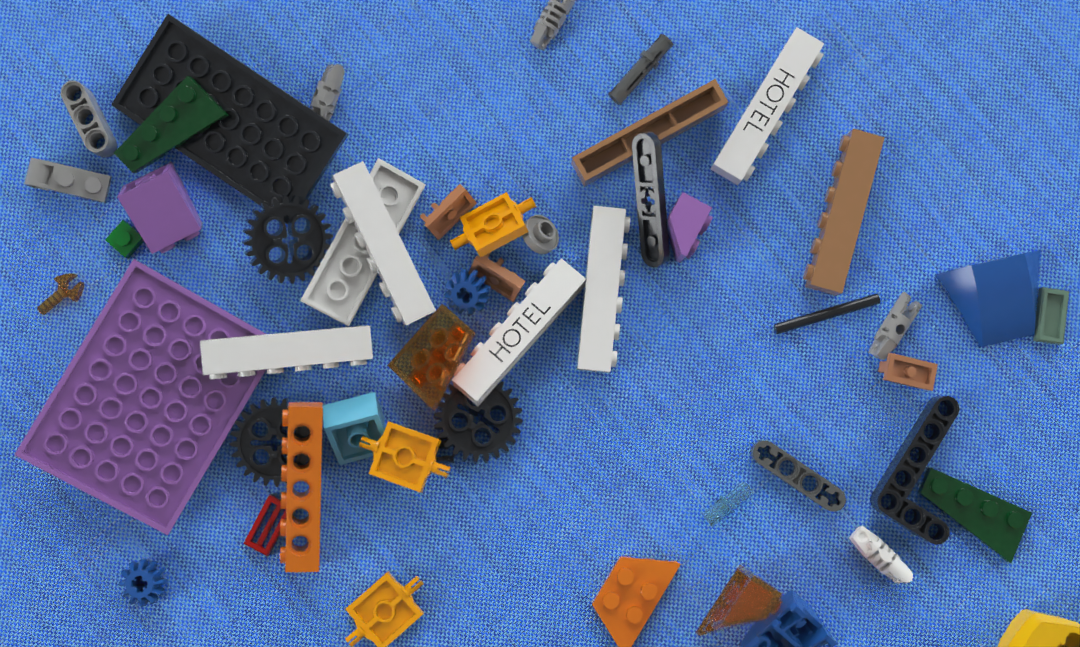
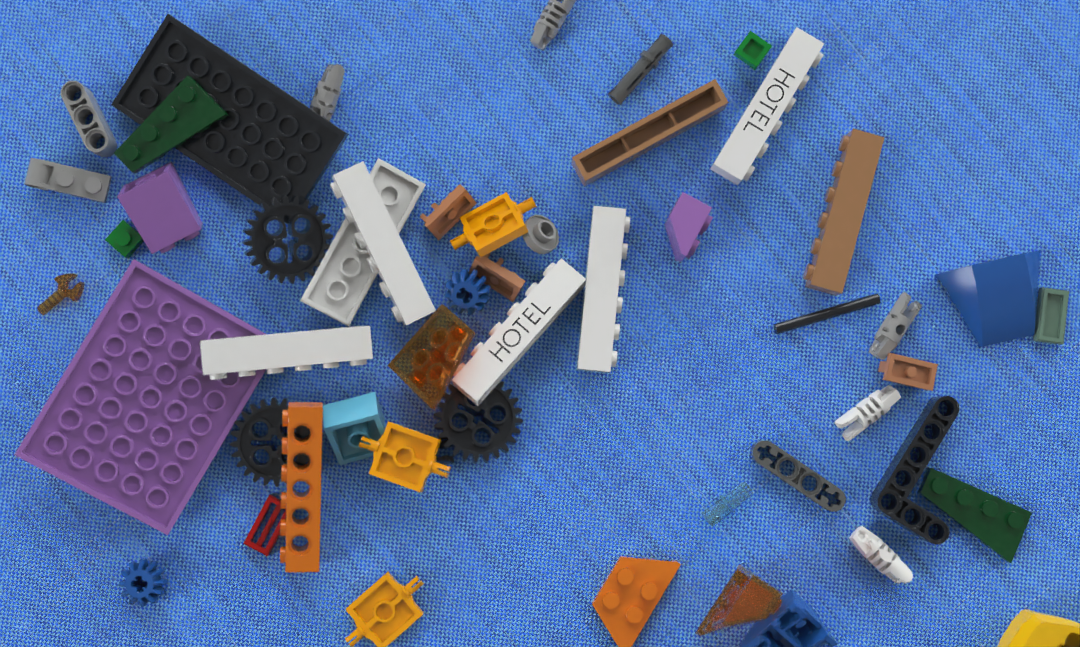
(651, 217): black piece -> none
(752, 50): none -> green plate
(867, 411): none -> white hinge

